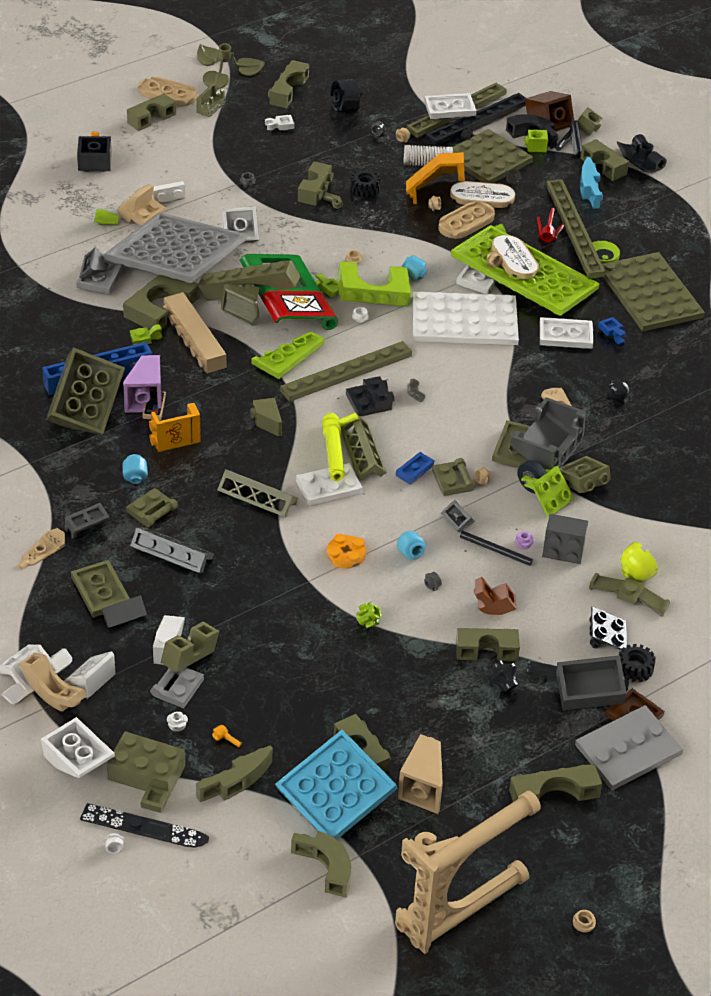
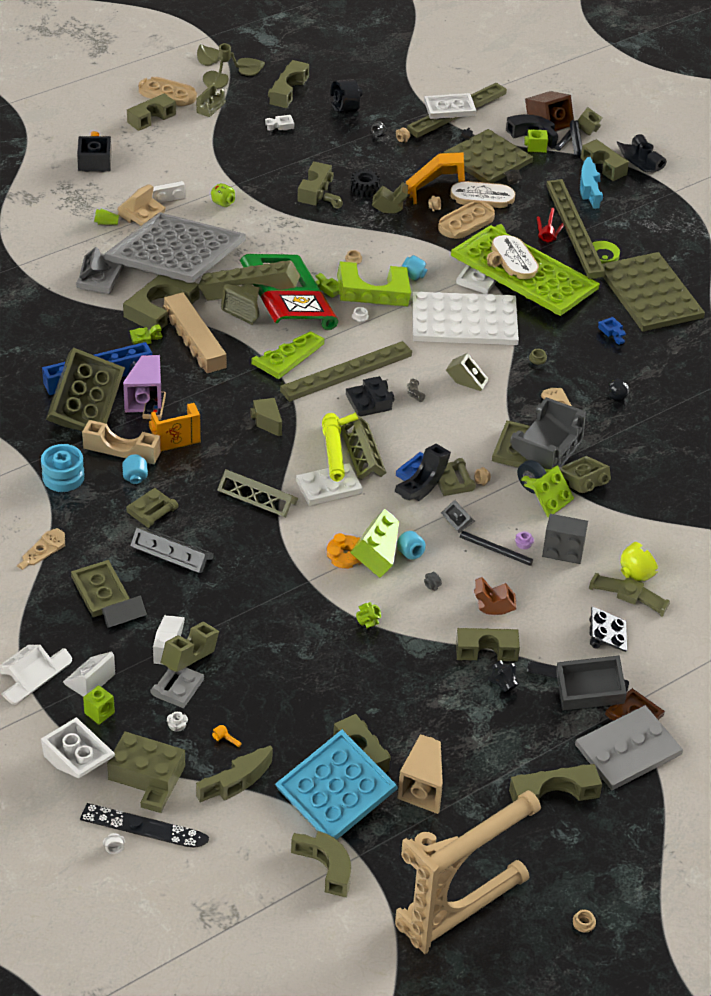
(48, 684): tan arch -> none
(62, 467): none -> medium azure wheel
(85, 519): dark grey hinge -> none
(99, 704): none -> lime brick
(101, 439): none -> tan arch
(223, 195): none -> lime head
(241, 220): white slope -> none
(247, 179): dark grey plate -> none
(378, 544): none -> lime wedge
(389, 201): none -> olive brick
(416, 152): white piece -> none
(427, 475): none -> black arch
(467, 372): none -> olive slope
(482, 117): black plate -> none
(538, 356): none -> olive plate
(566, 333): white plate -> none
(637, 654): black tyre -> none

